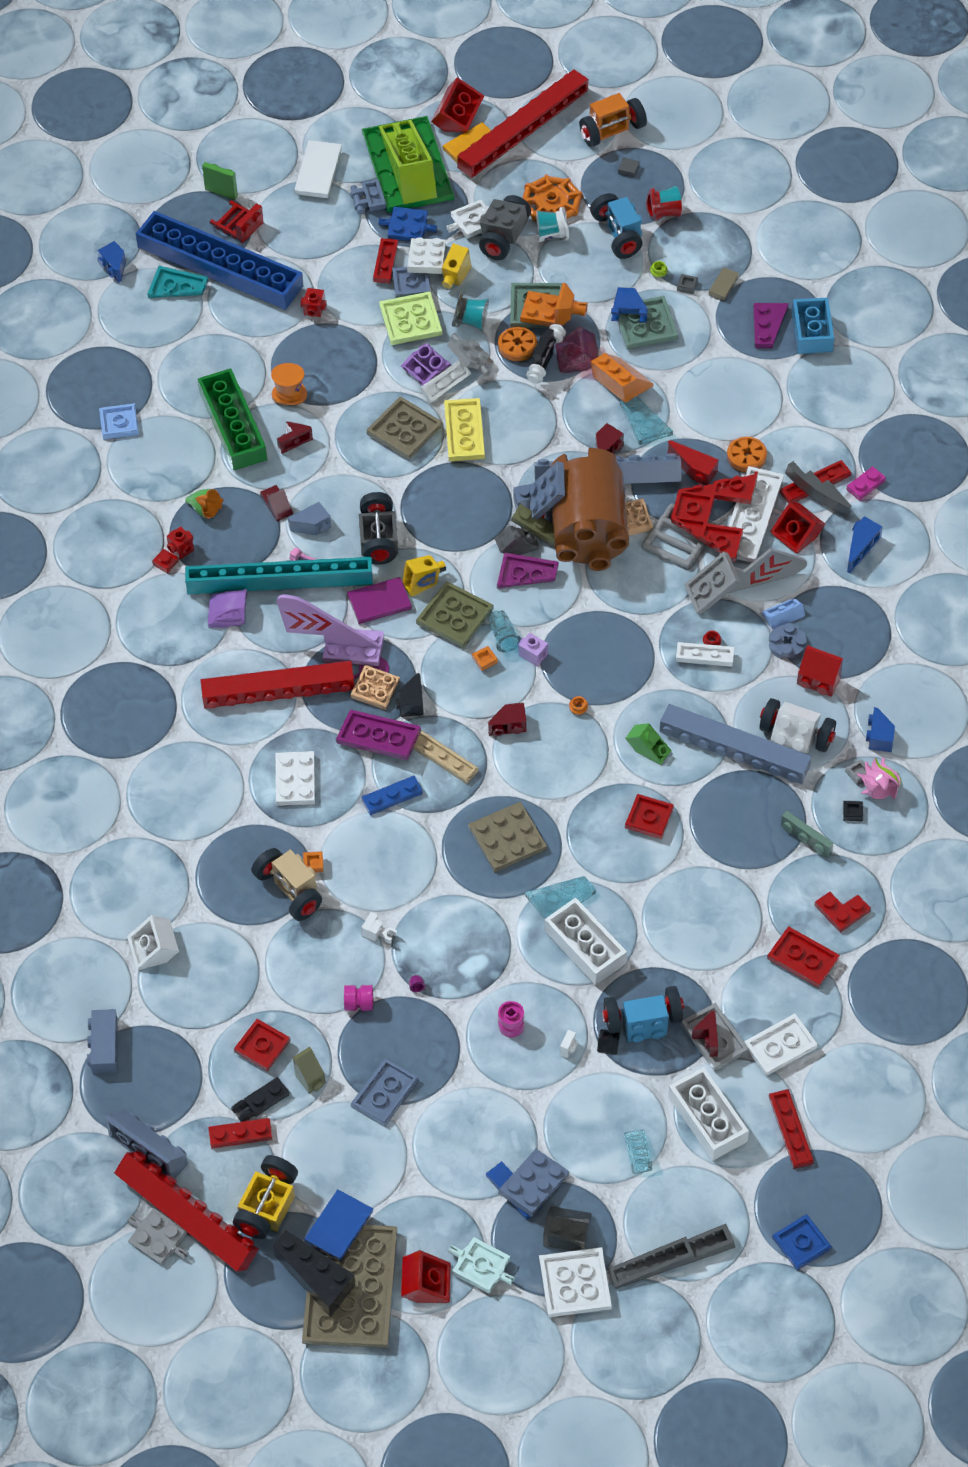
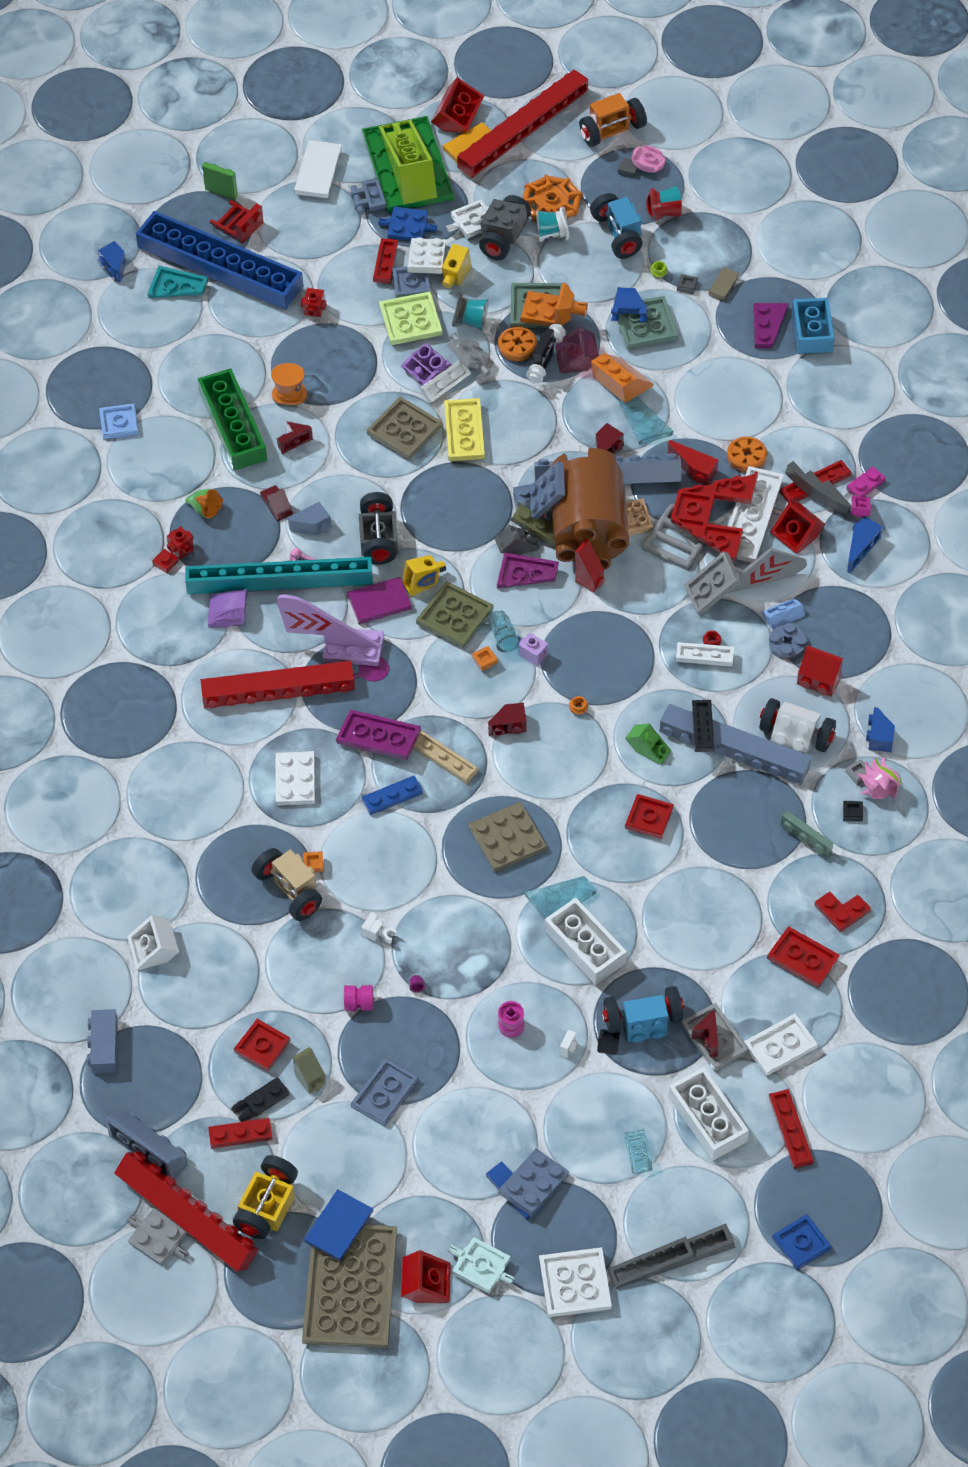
(315, 1272): black wedge -> none
(375, 687): light nougat tile -> none
(410, 698): black slope -> none
(566, 1229): clear smoke slope -> none
(588, 568): none -> red slope
(648, 159): none -> bright pink tile
(703, 725): none -> black plate
(860, 506): none -> dark pink plate

